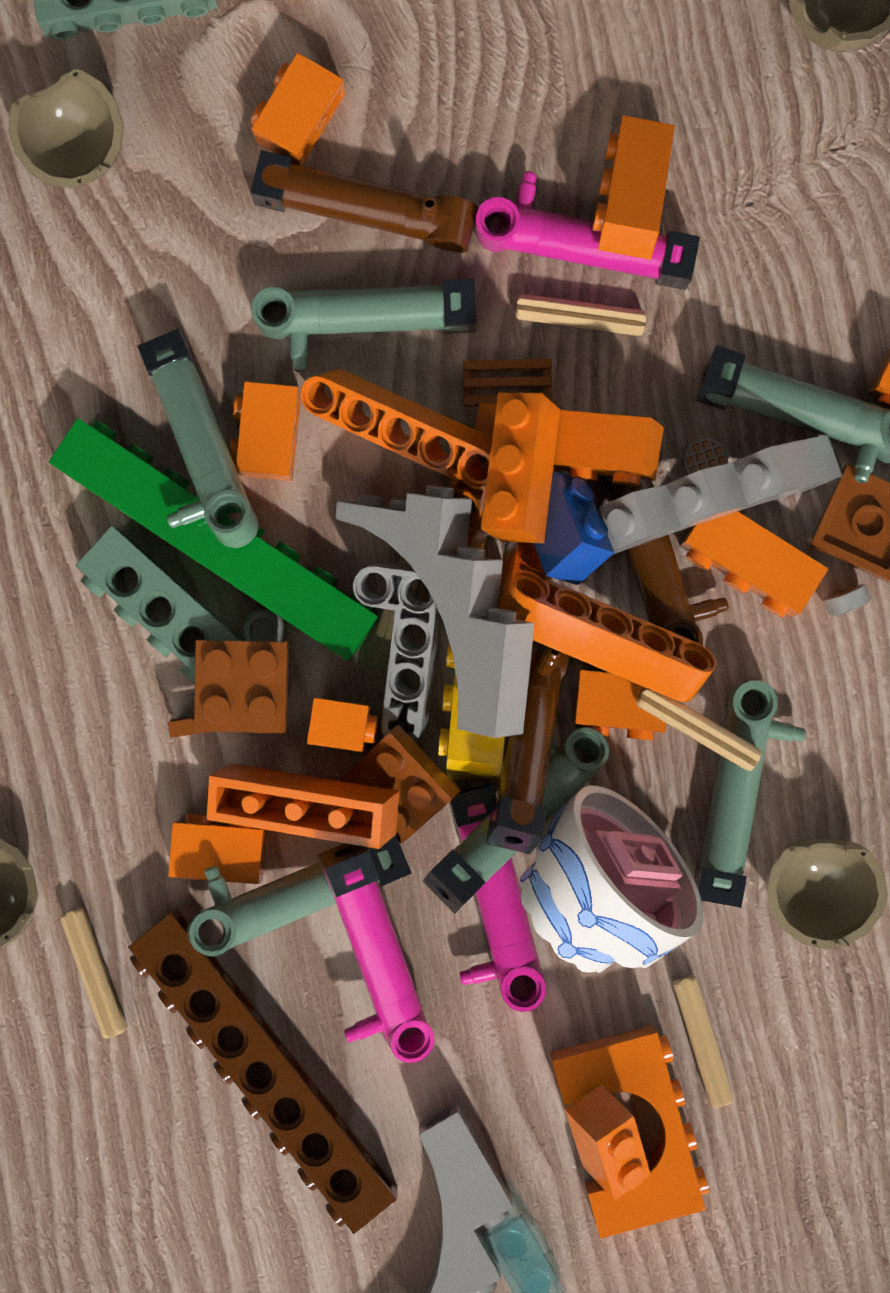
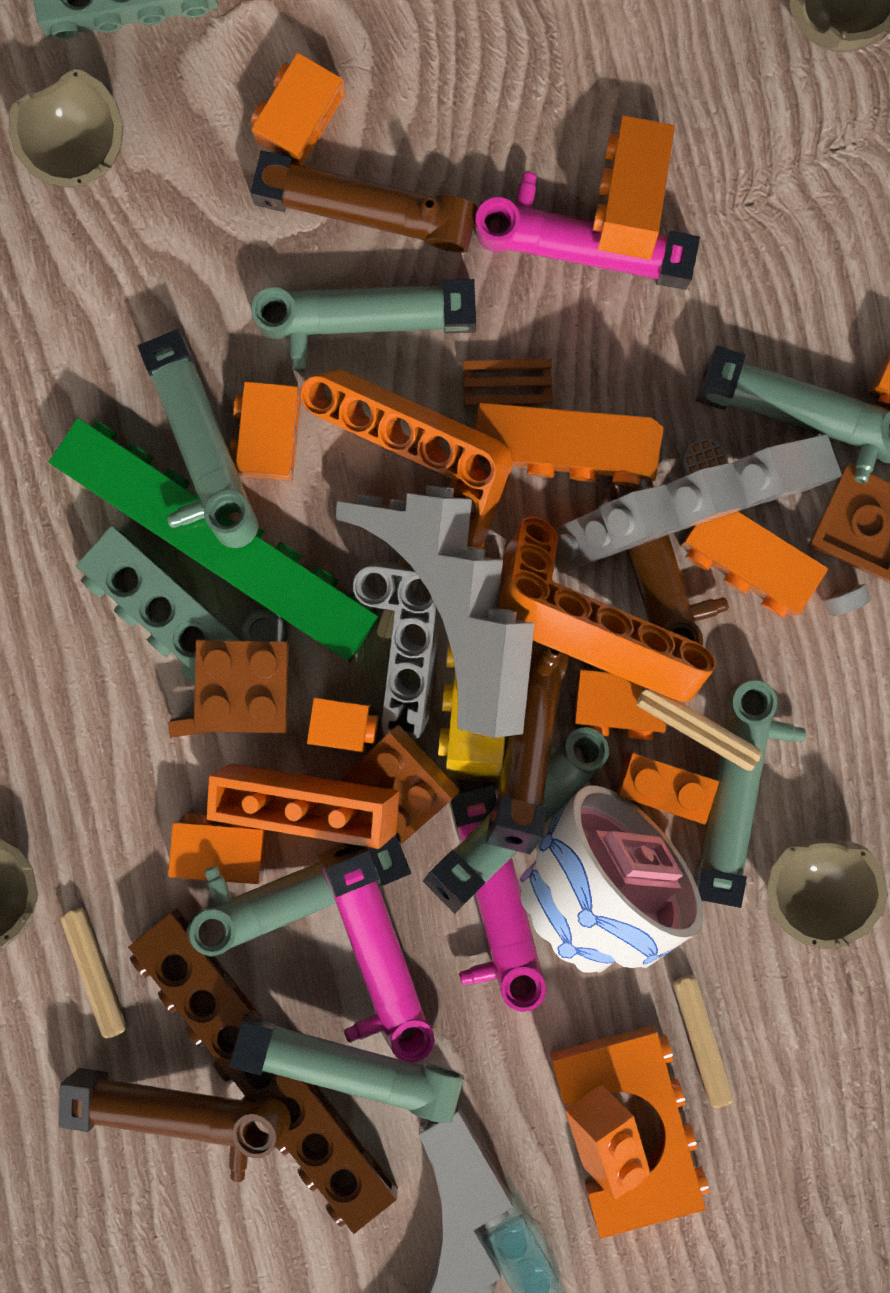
(93, 1100): none -> reddish brown piece
(422, 1089): none -> sand green piece
(520, 467): orange brick -> none
(574, 533): blue brick -> none
(581, 314): tan axle -> none
(666, 788): none -> orange brick

